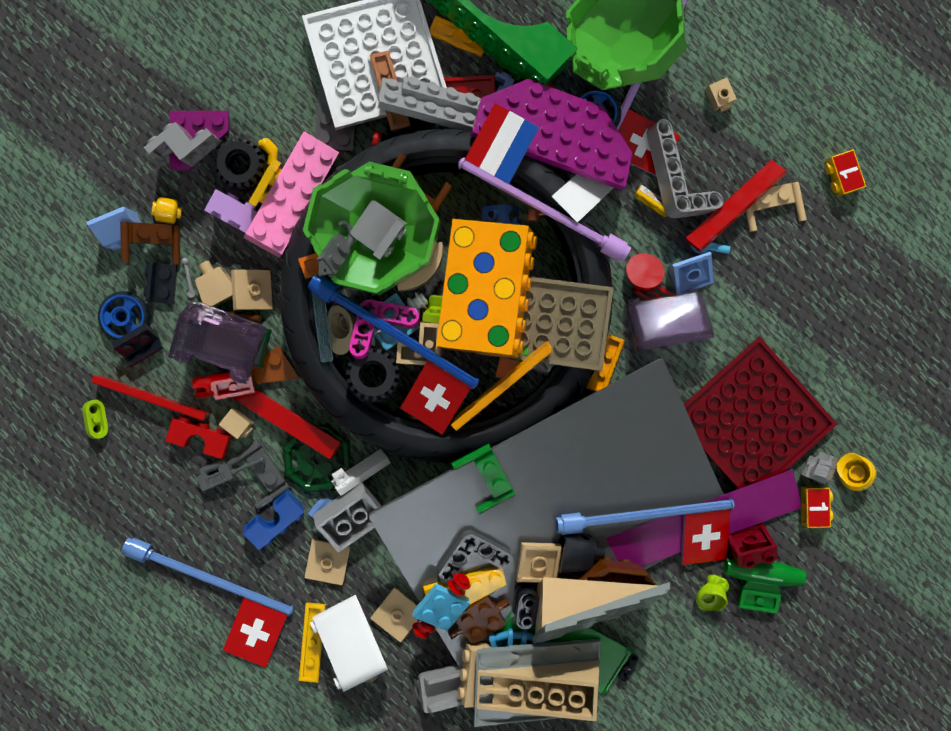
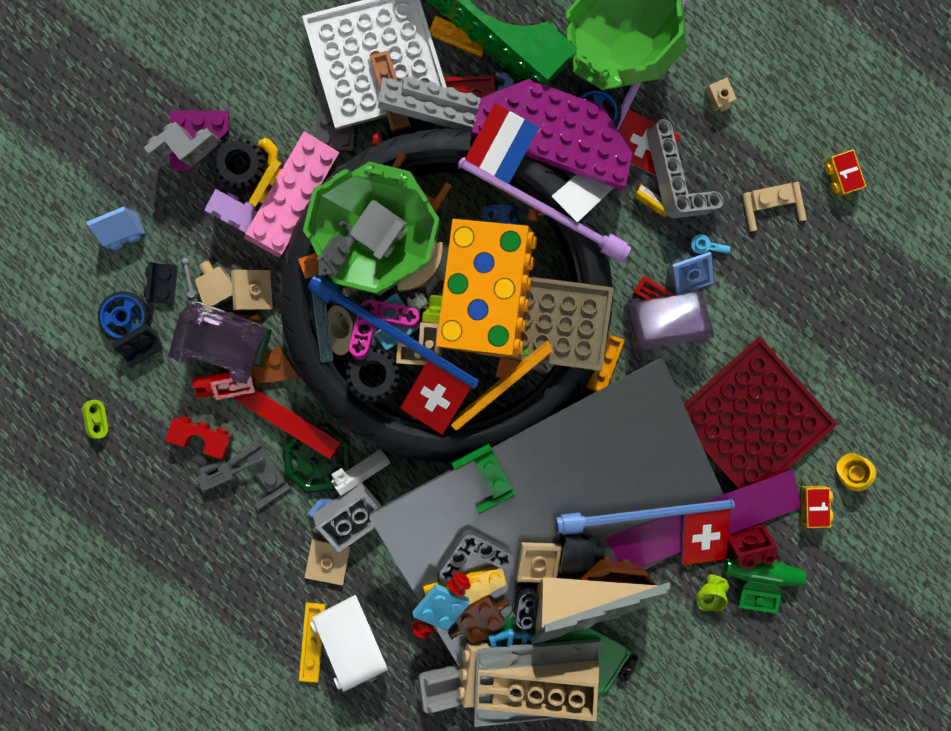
(149, 234): reddish brown plate -> none
(150, 397): red tile -> none
(166, 210): yellow head -> none
(237, 424): tan brick -> none
(258, 617): flag -> none
(262, 532): blue arch -> none
(396, 614): tan plate -> none
(644, 272): tile -> none
(736, 205): red tile -> none
(820, 467): light grey hair -> none

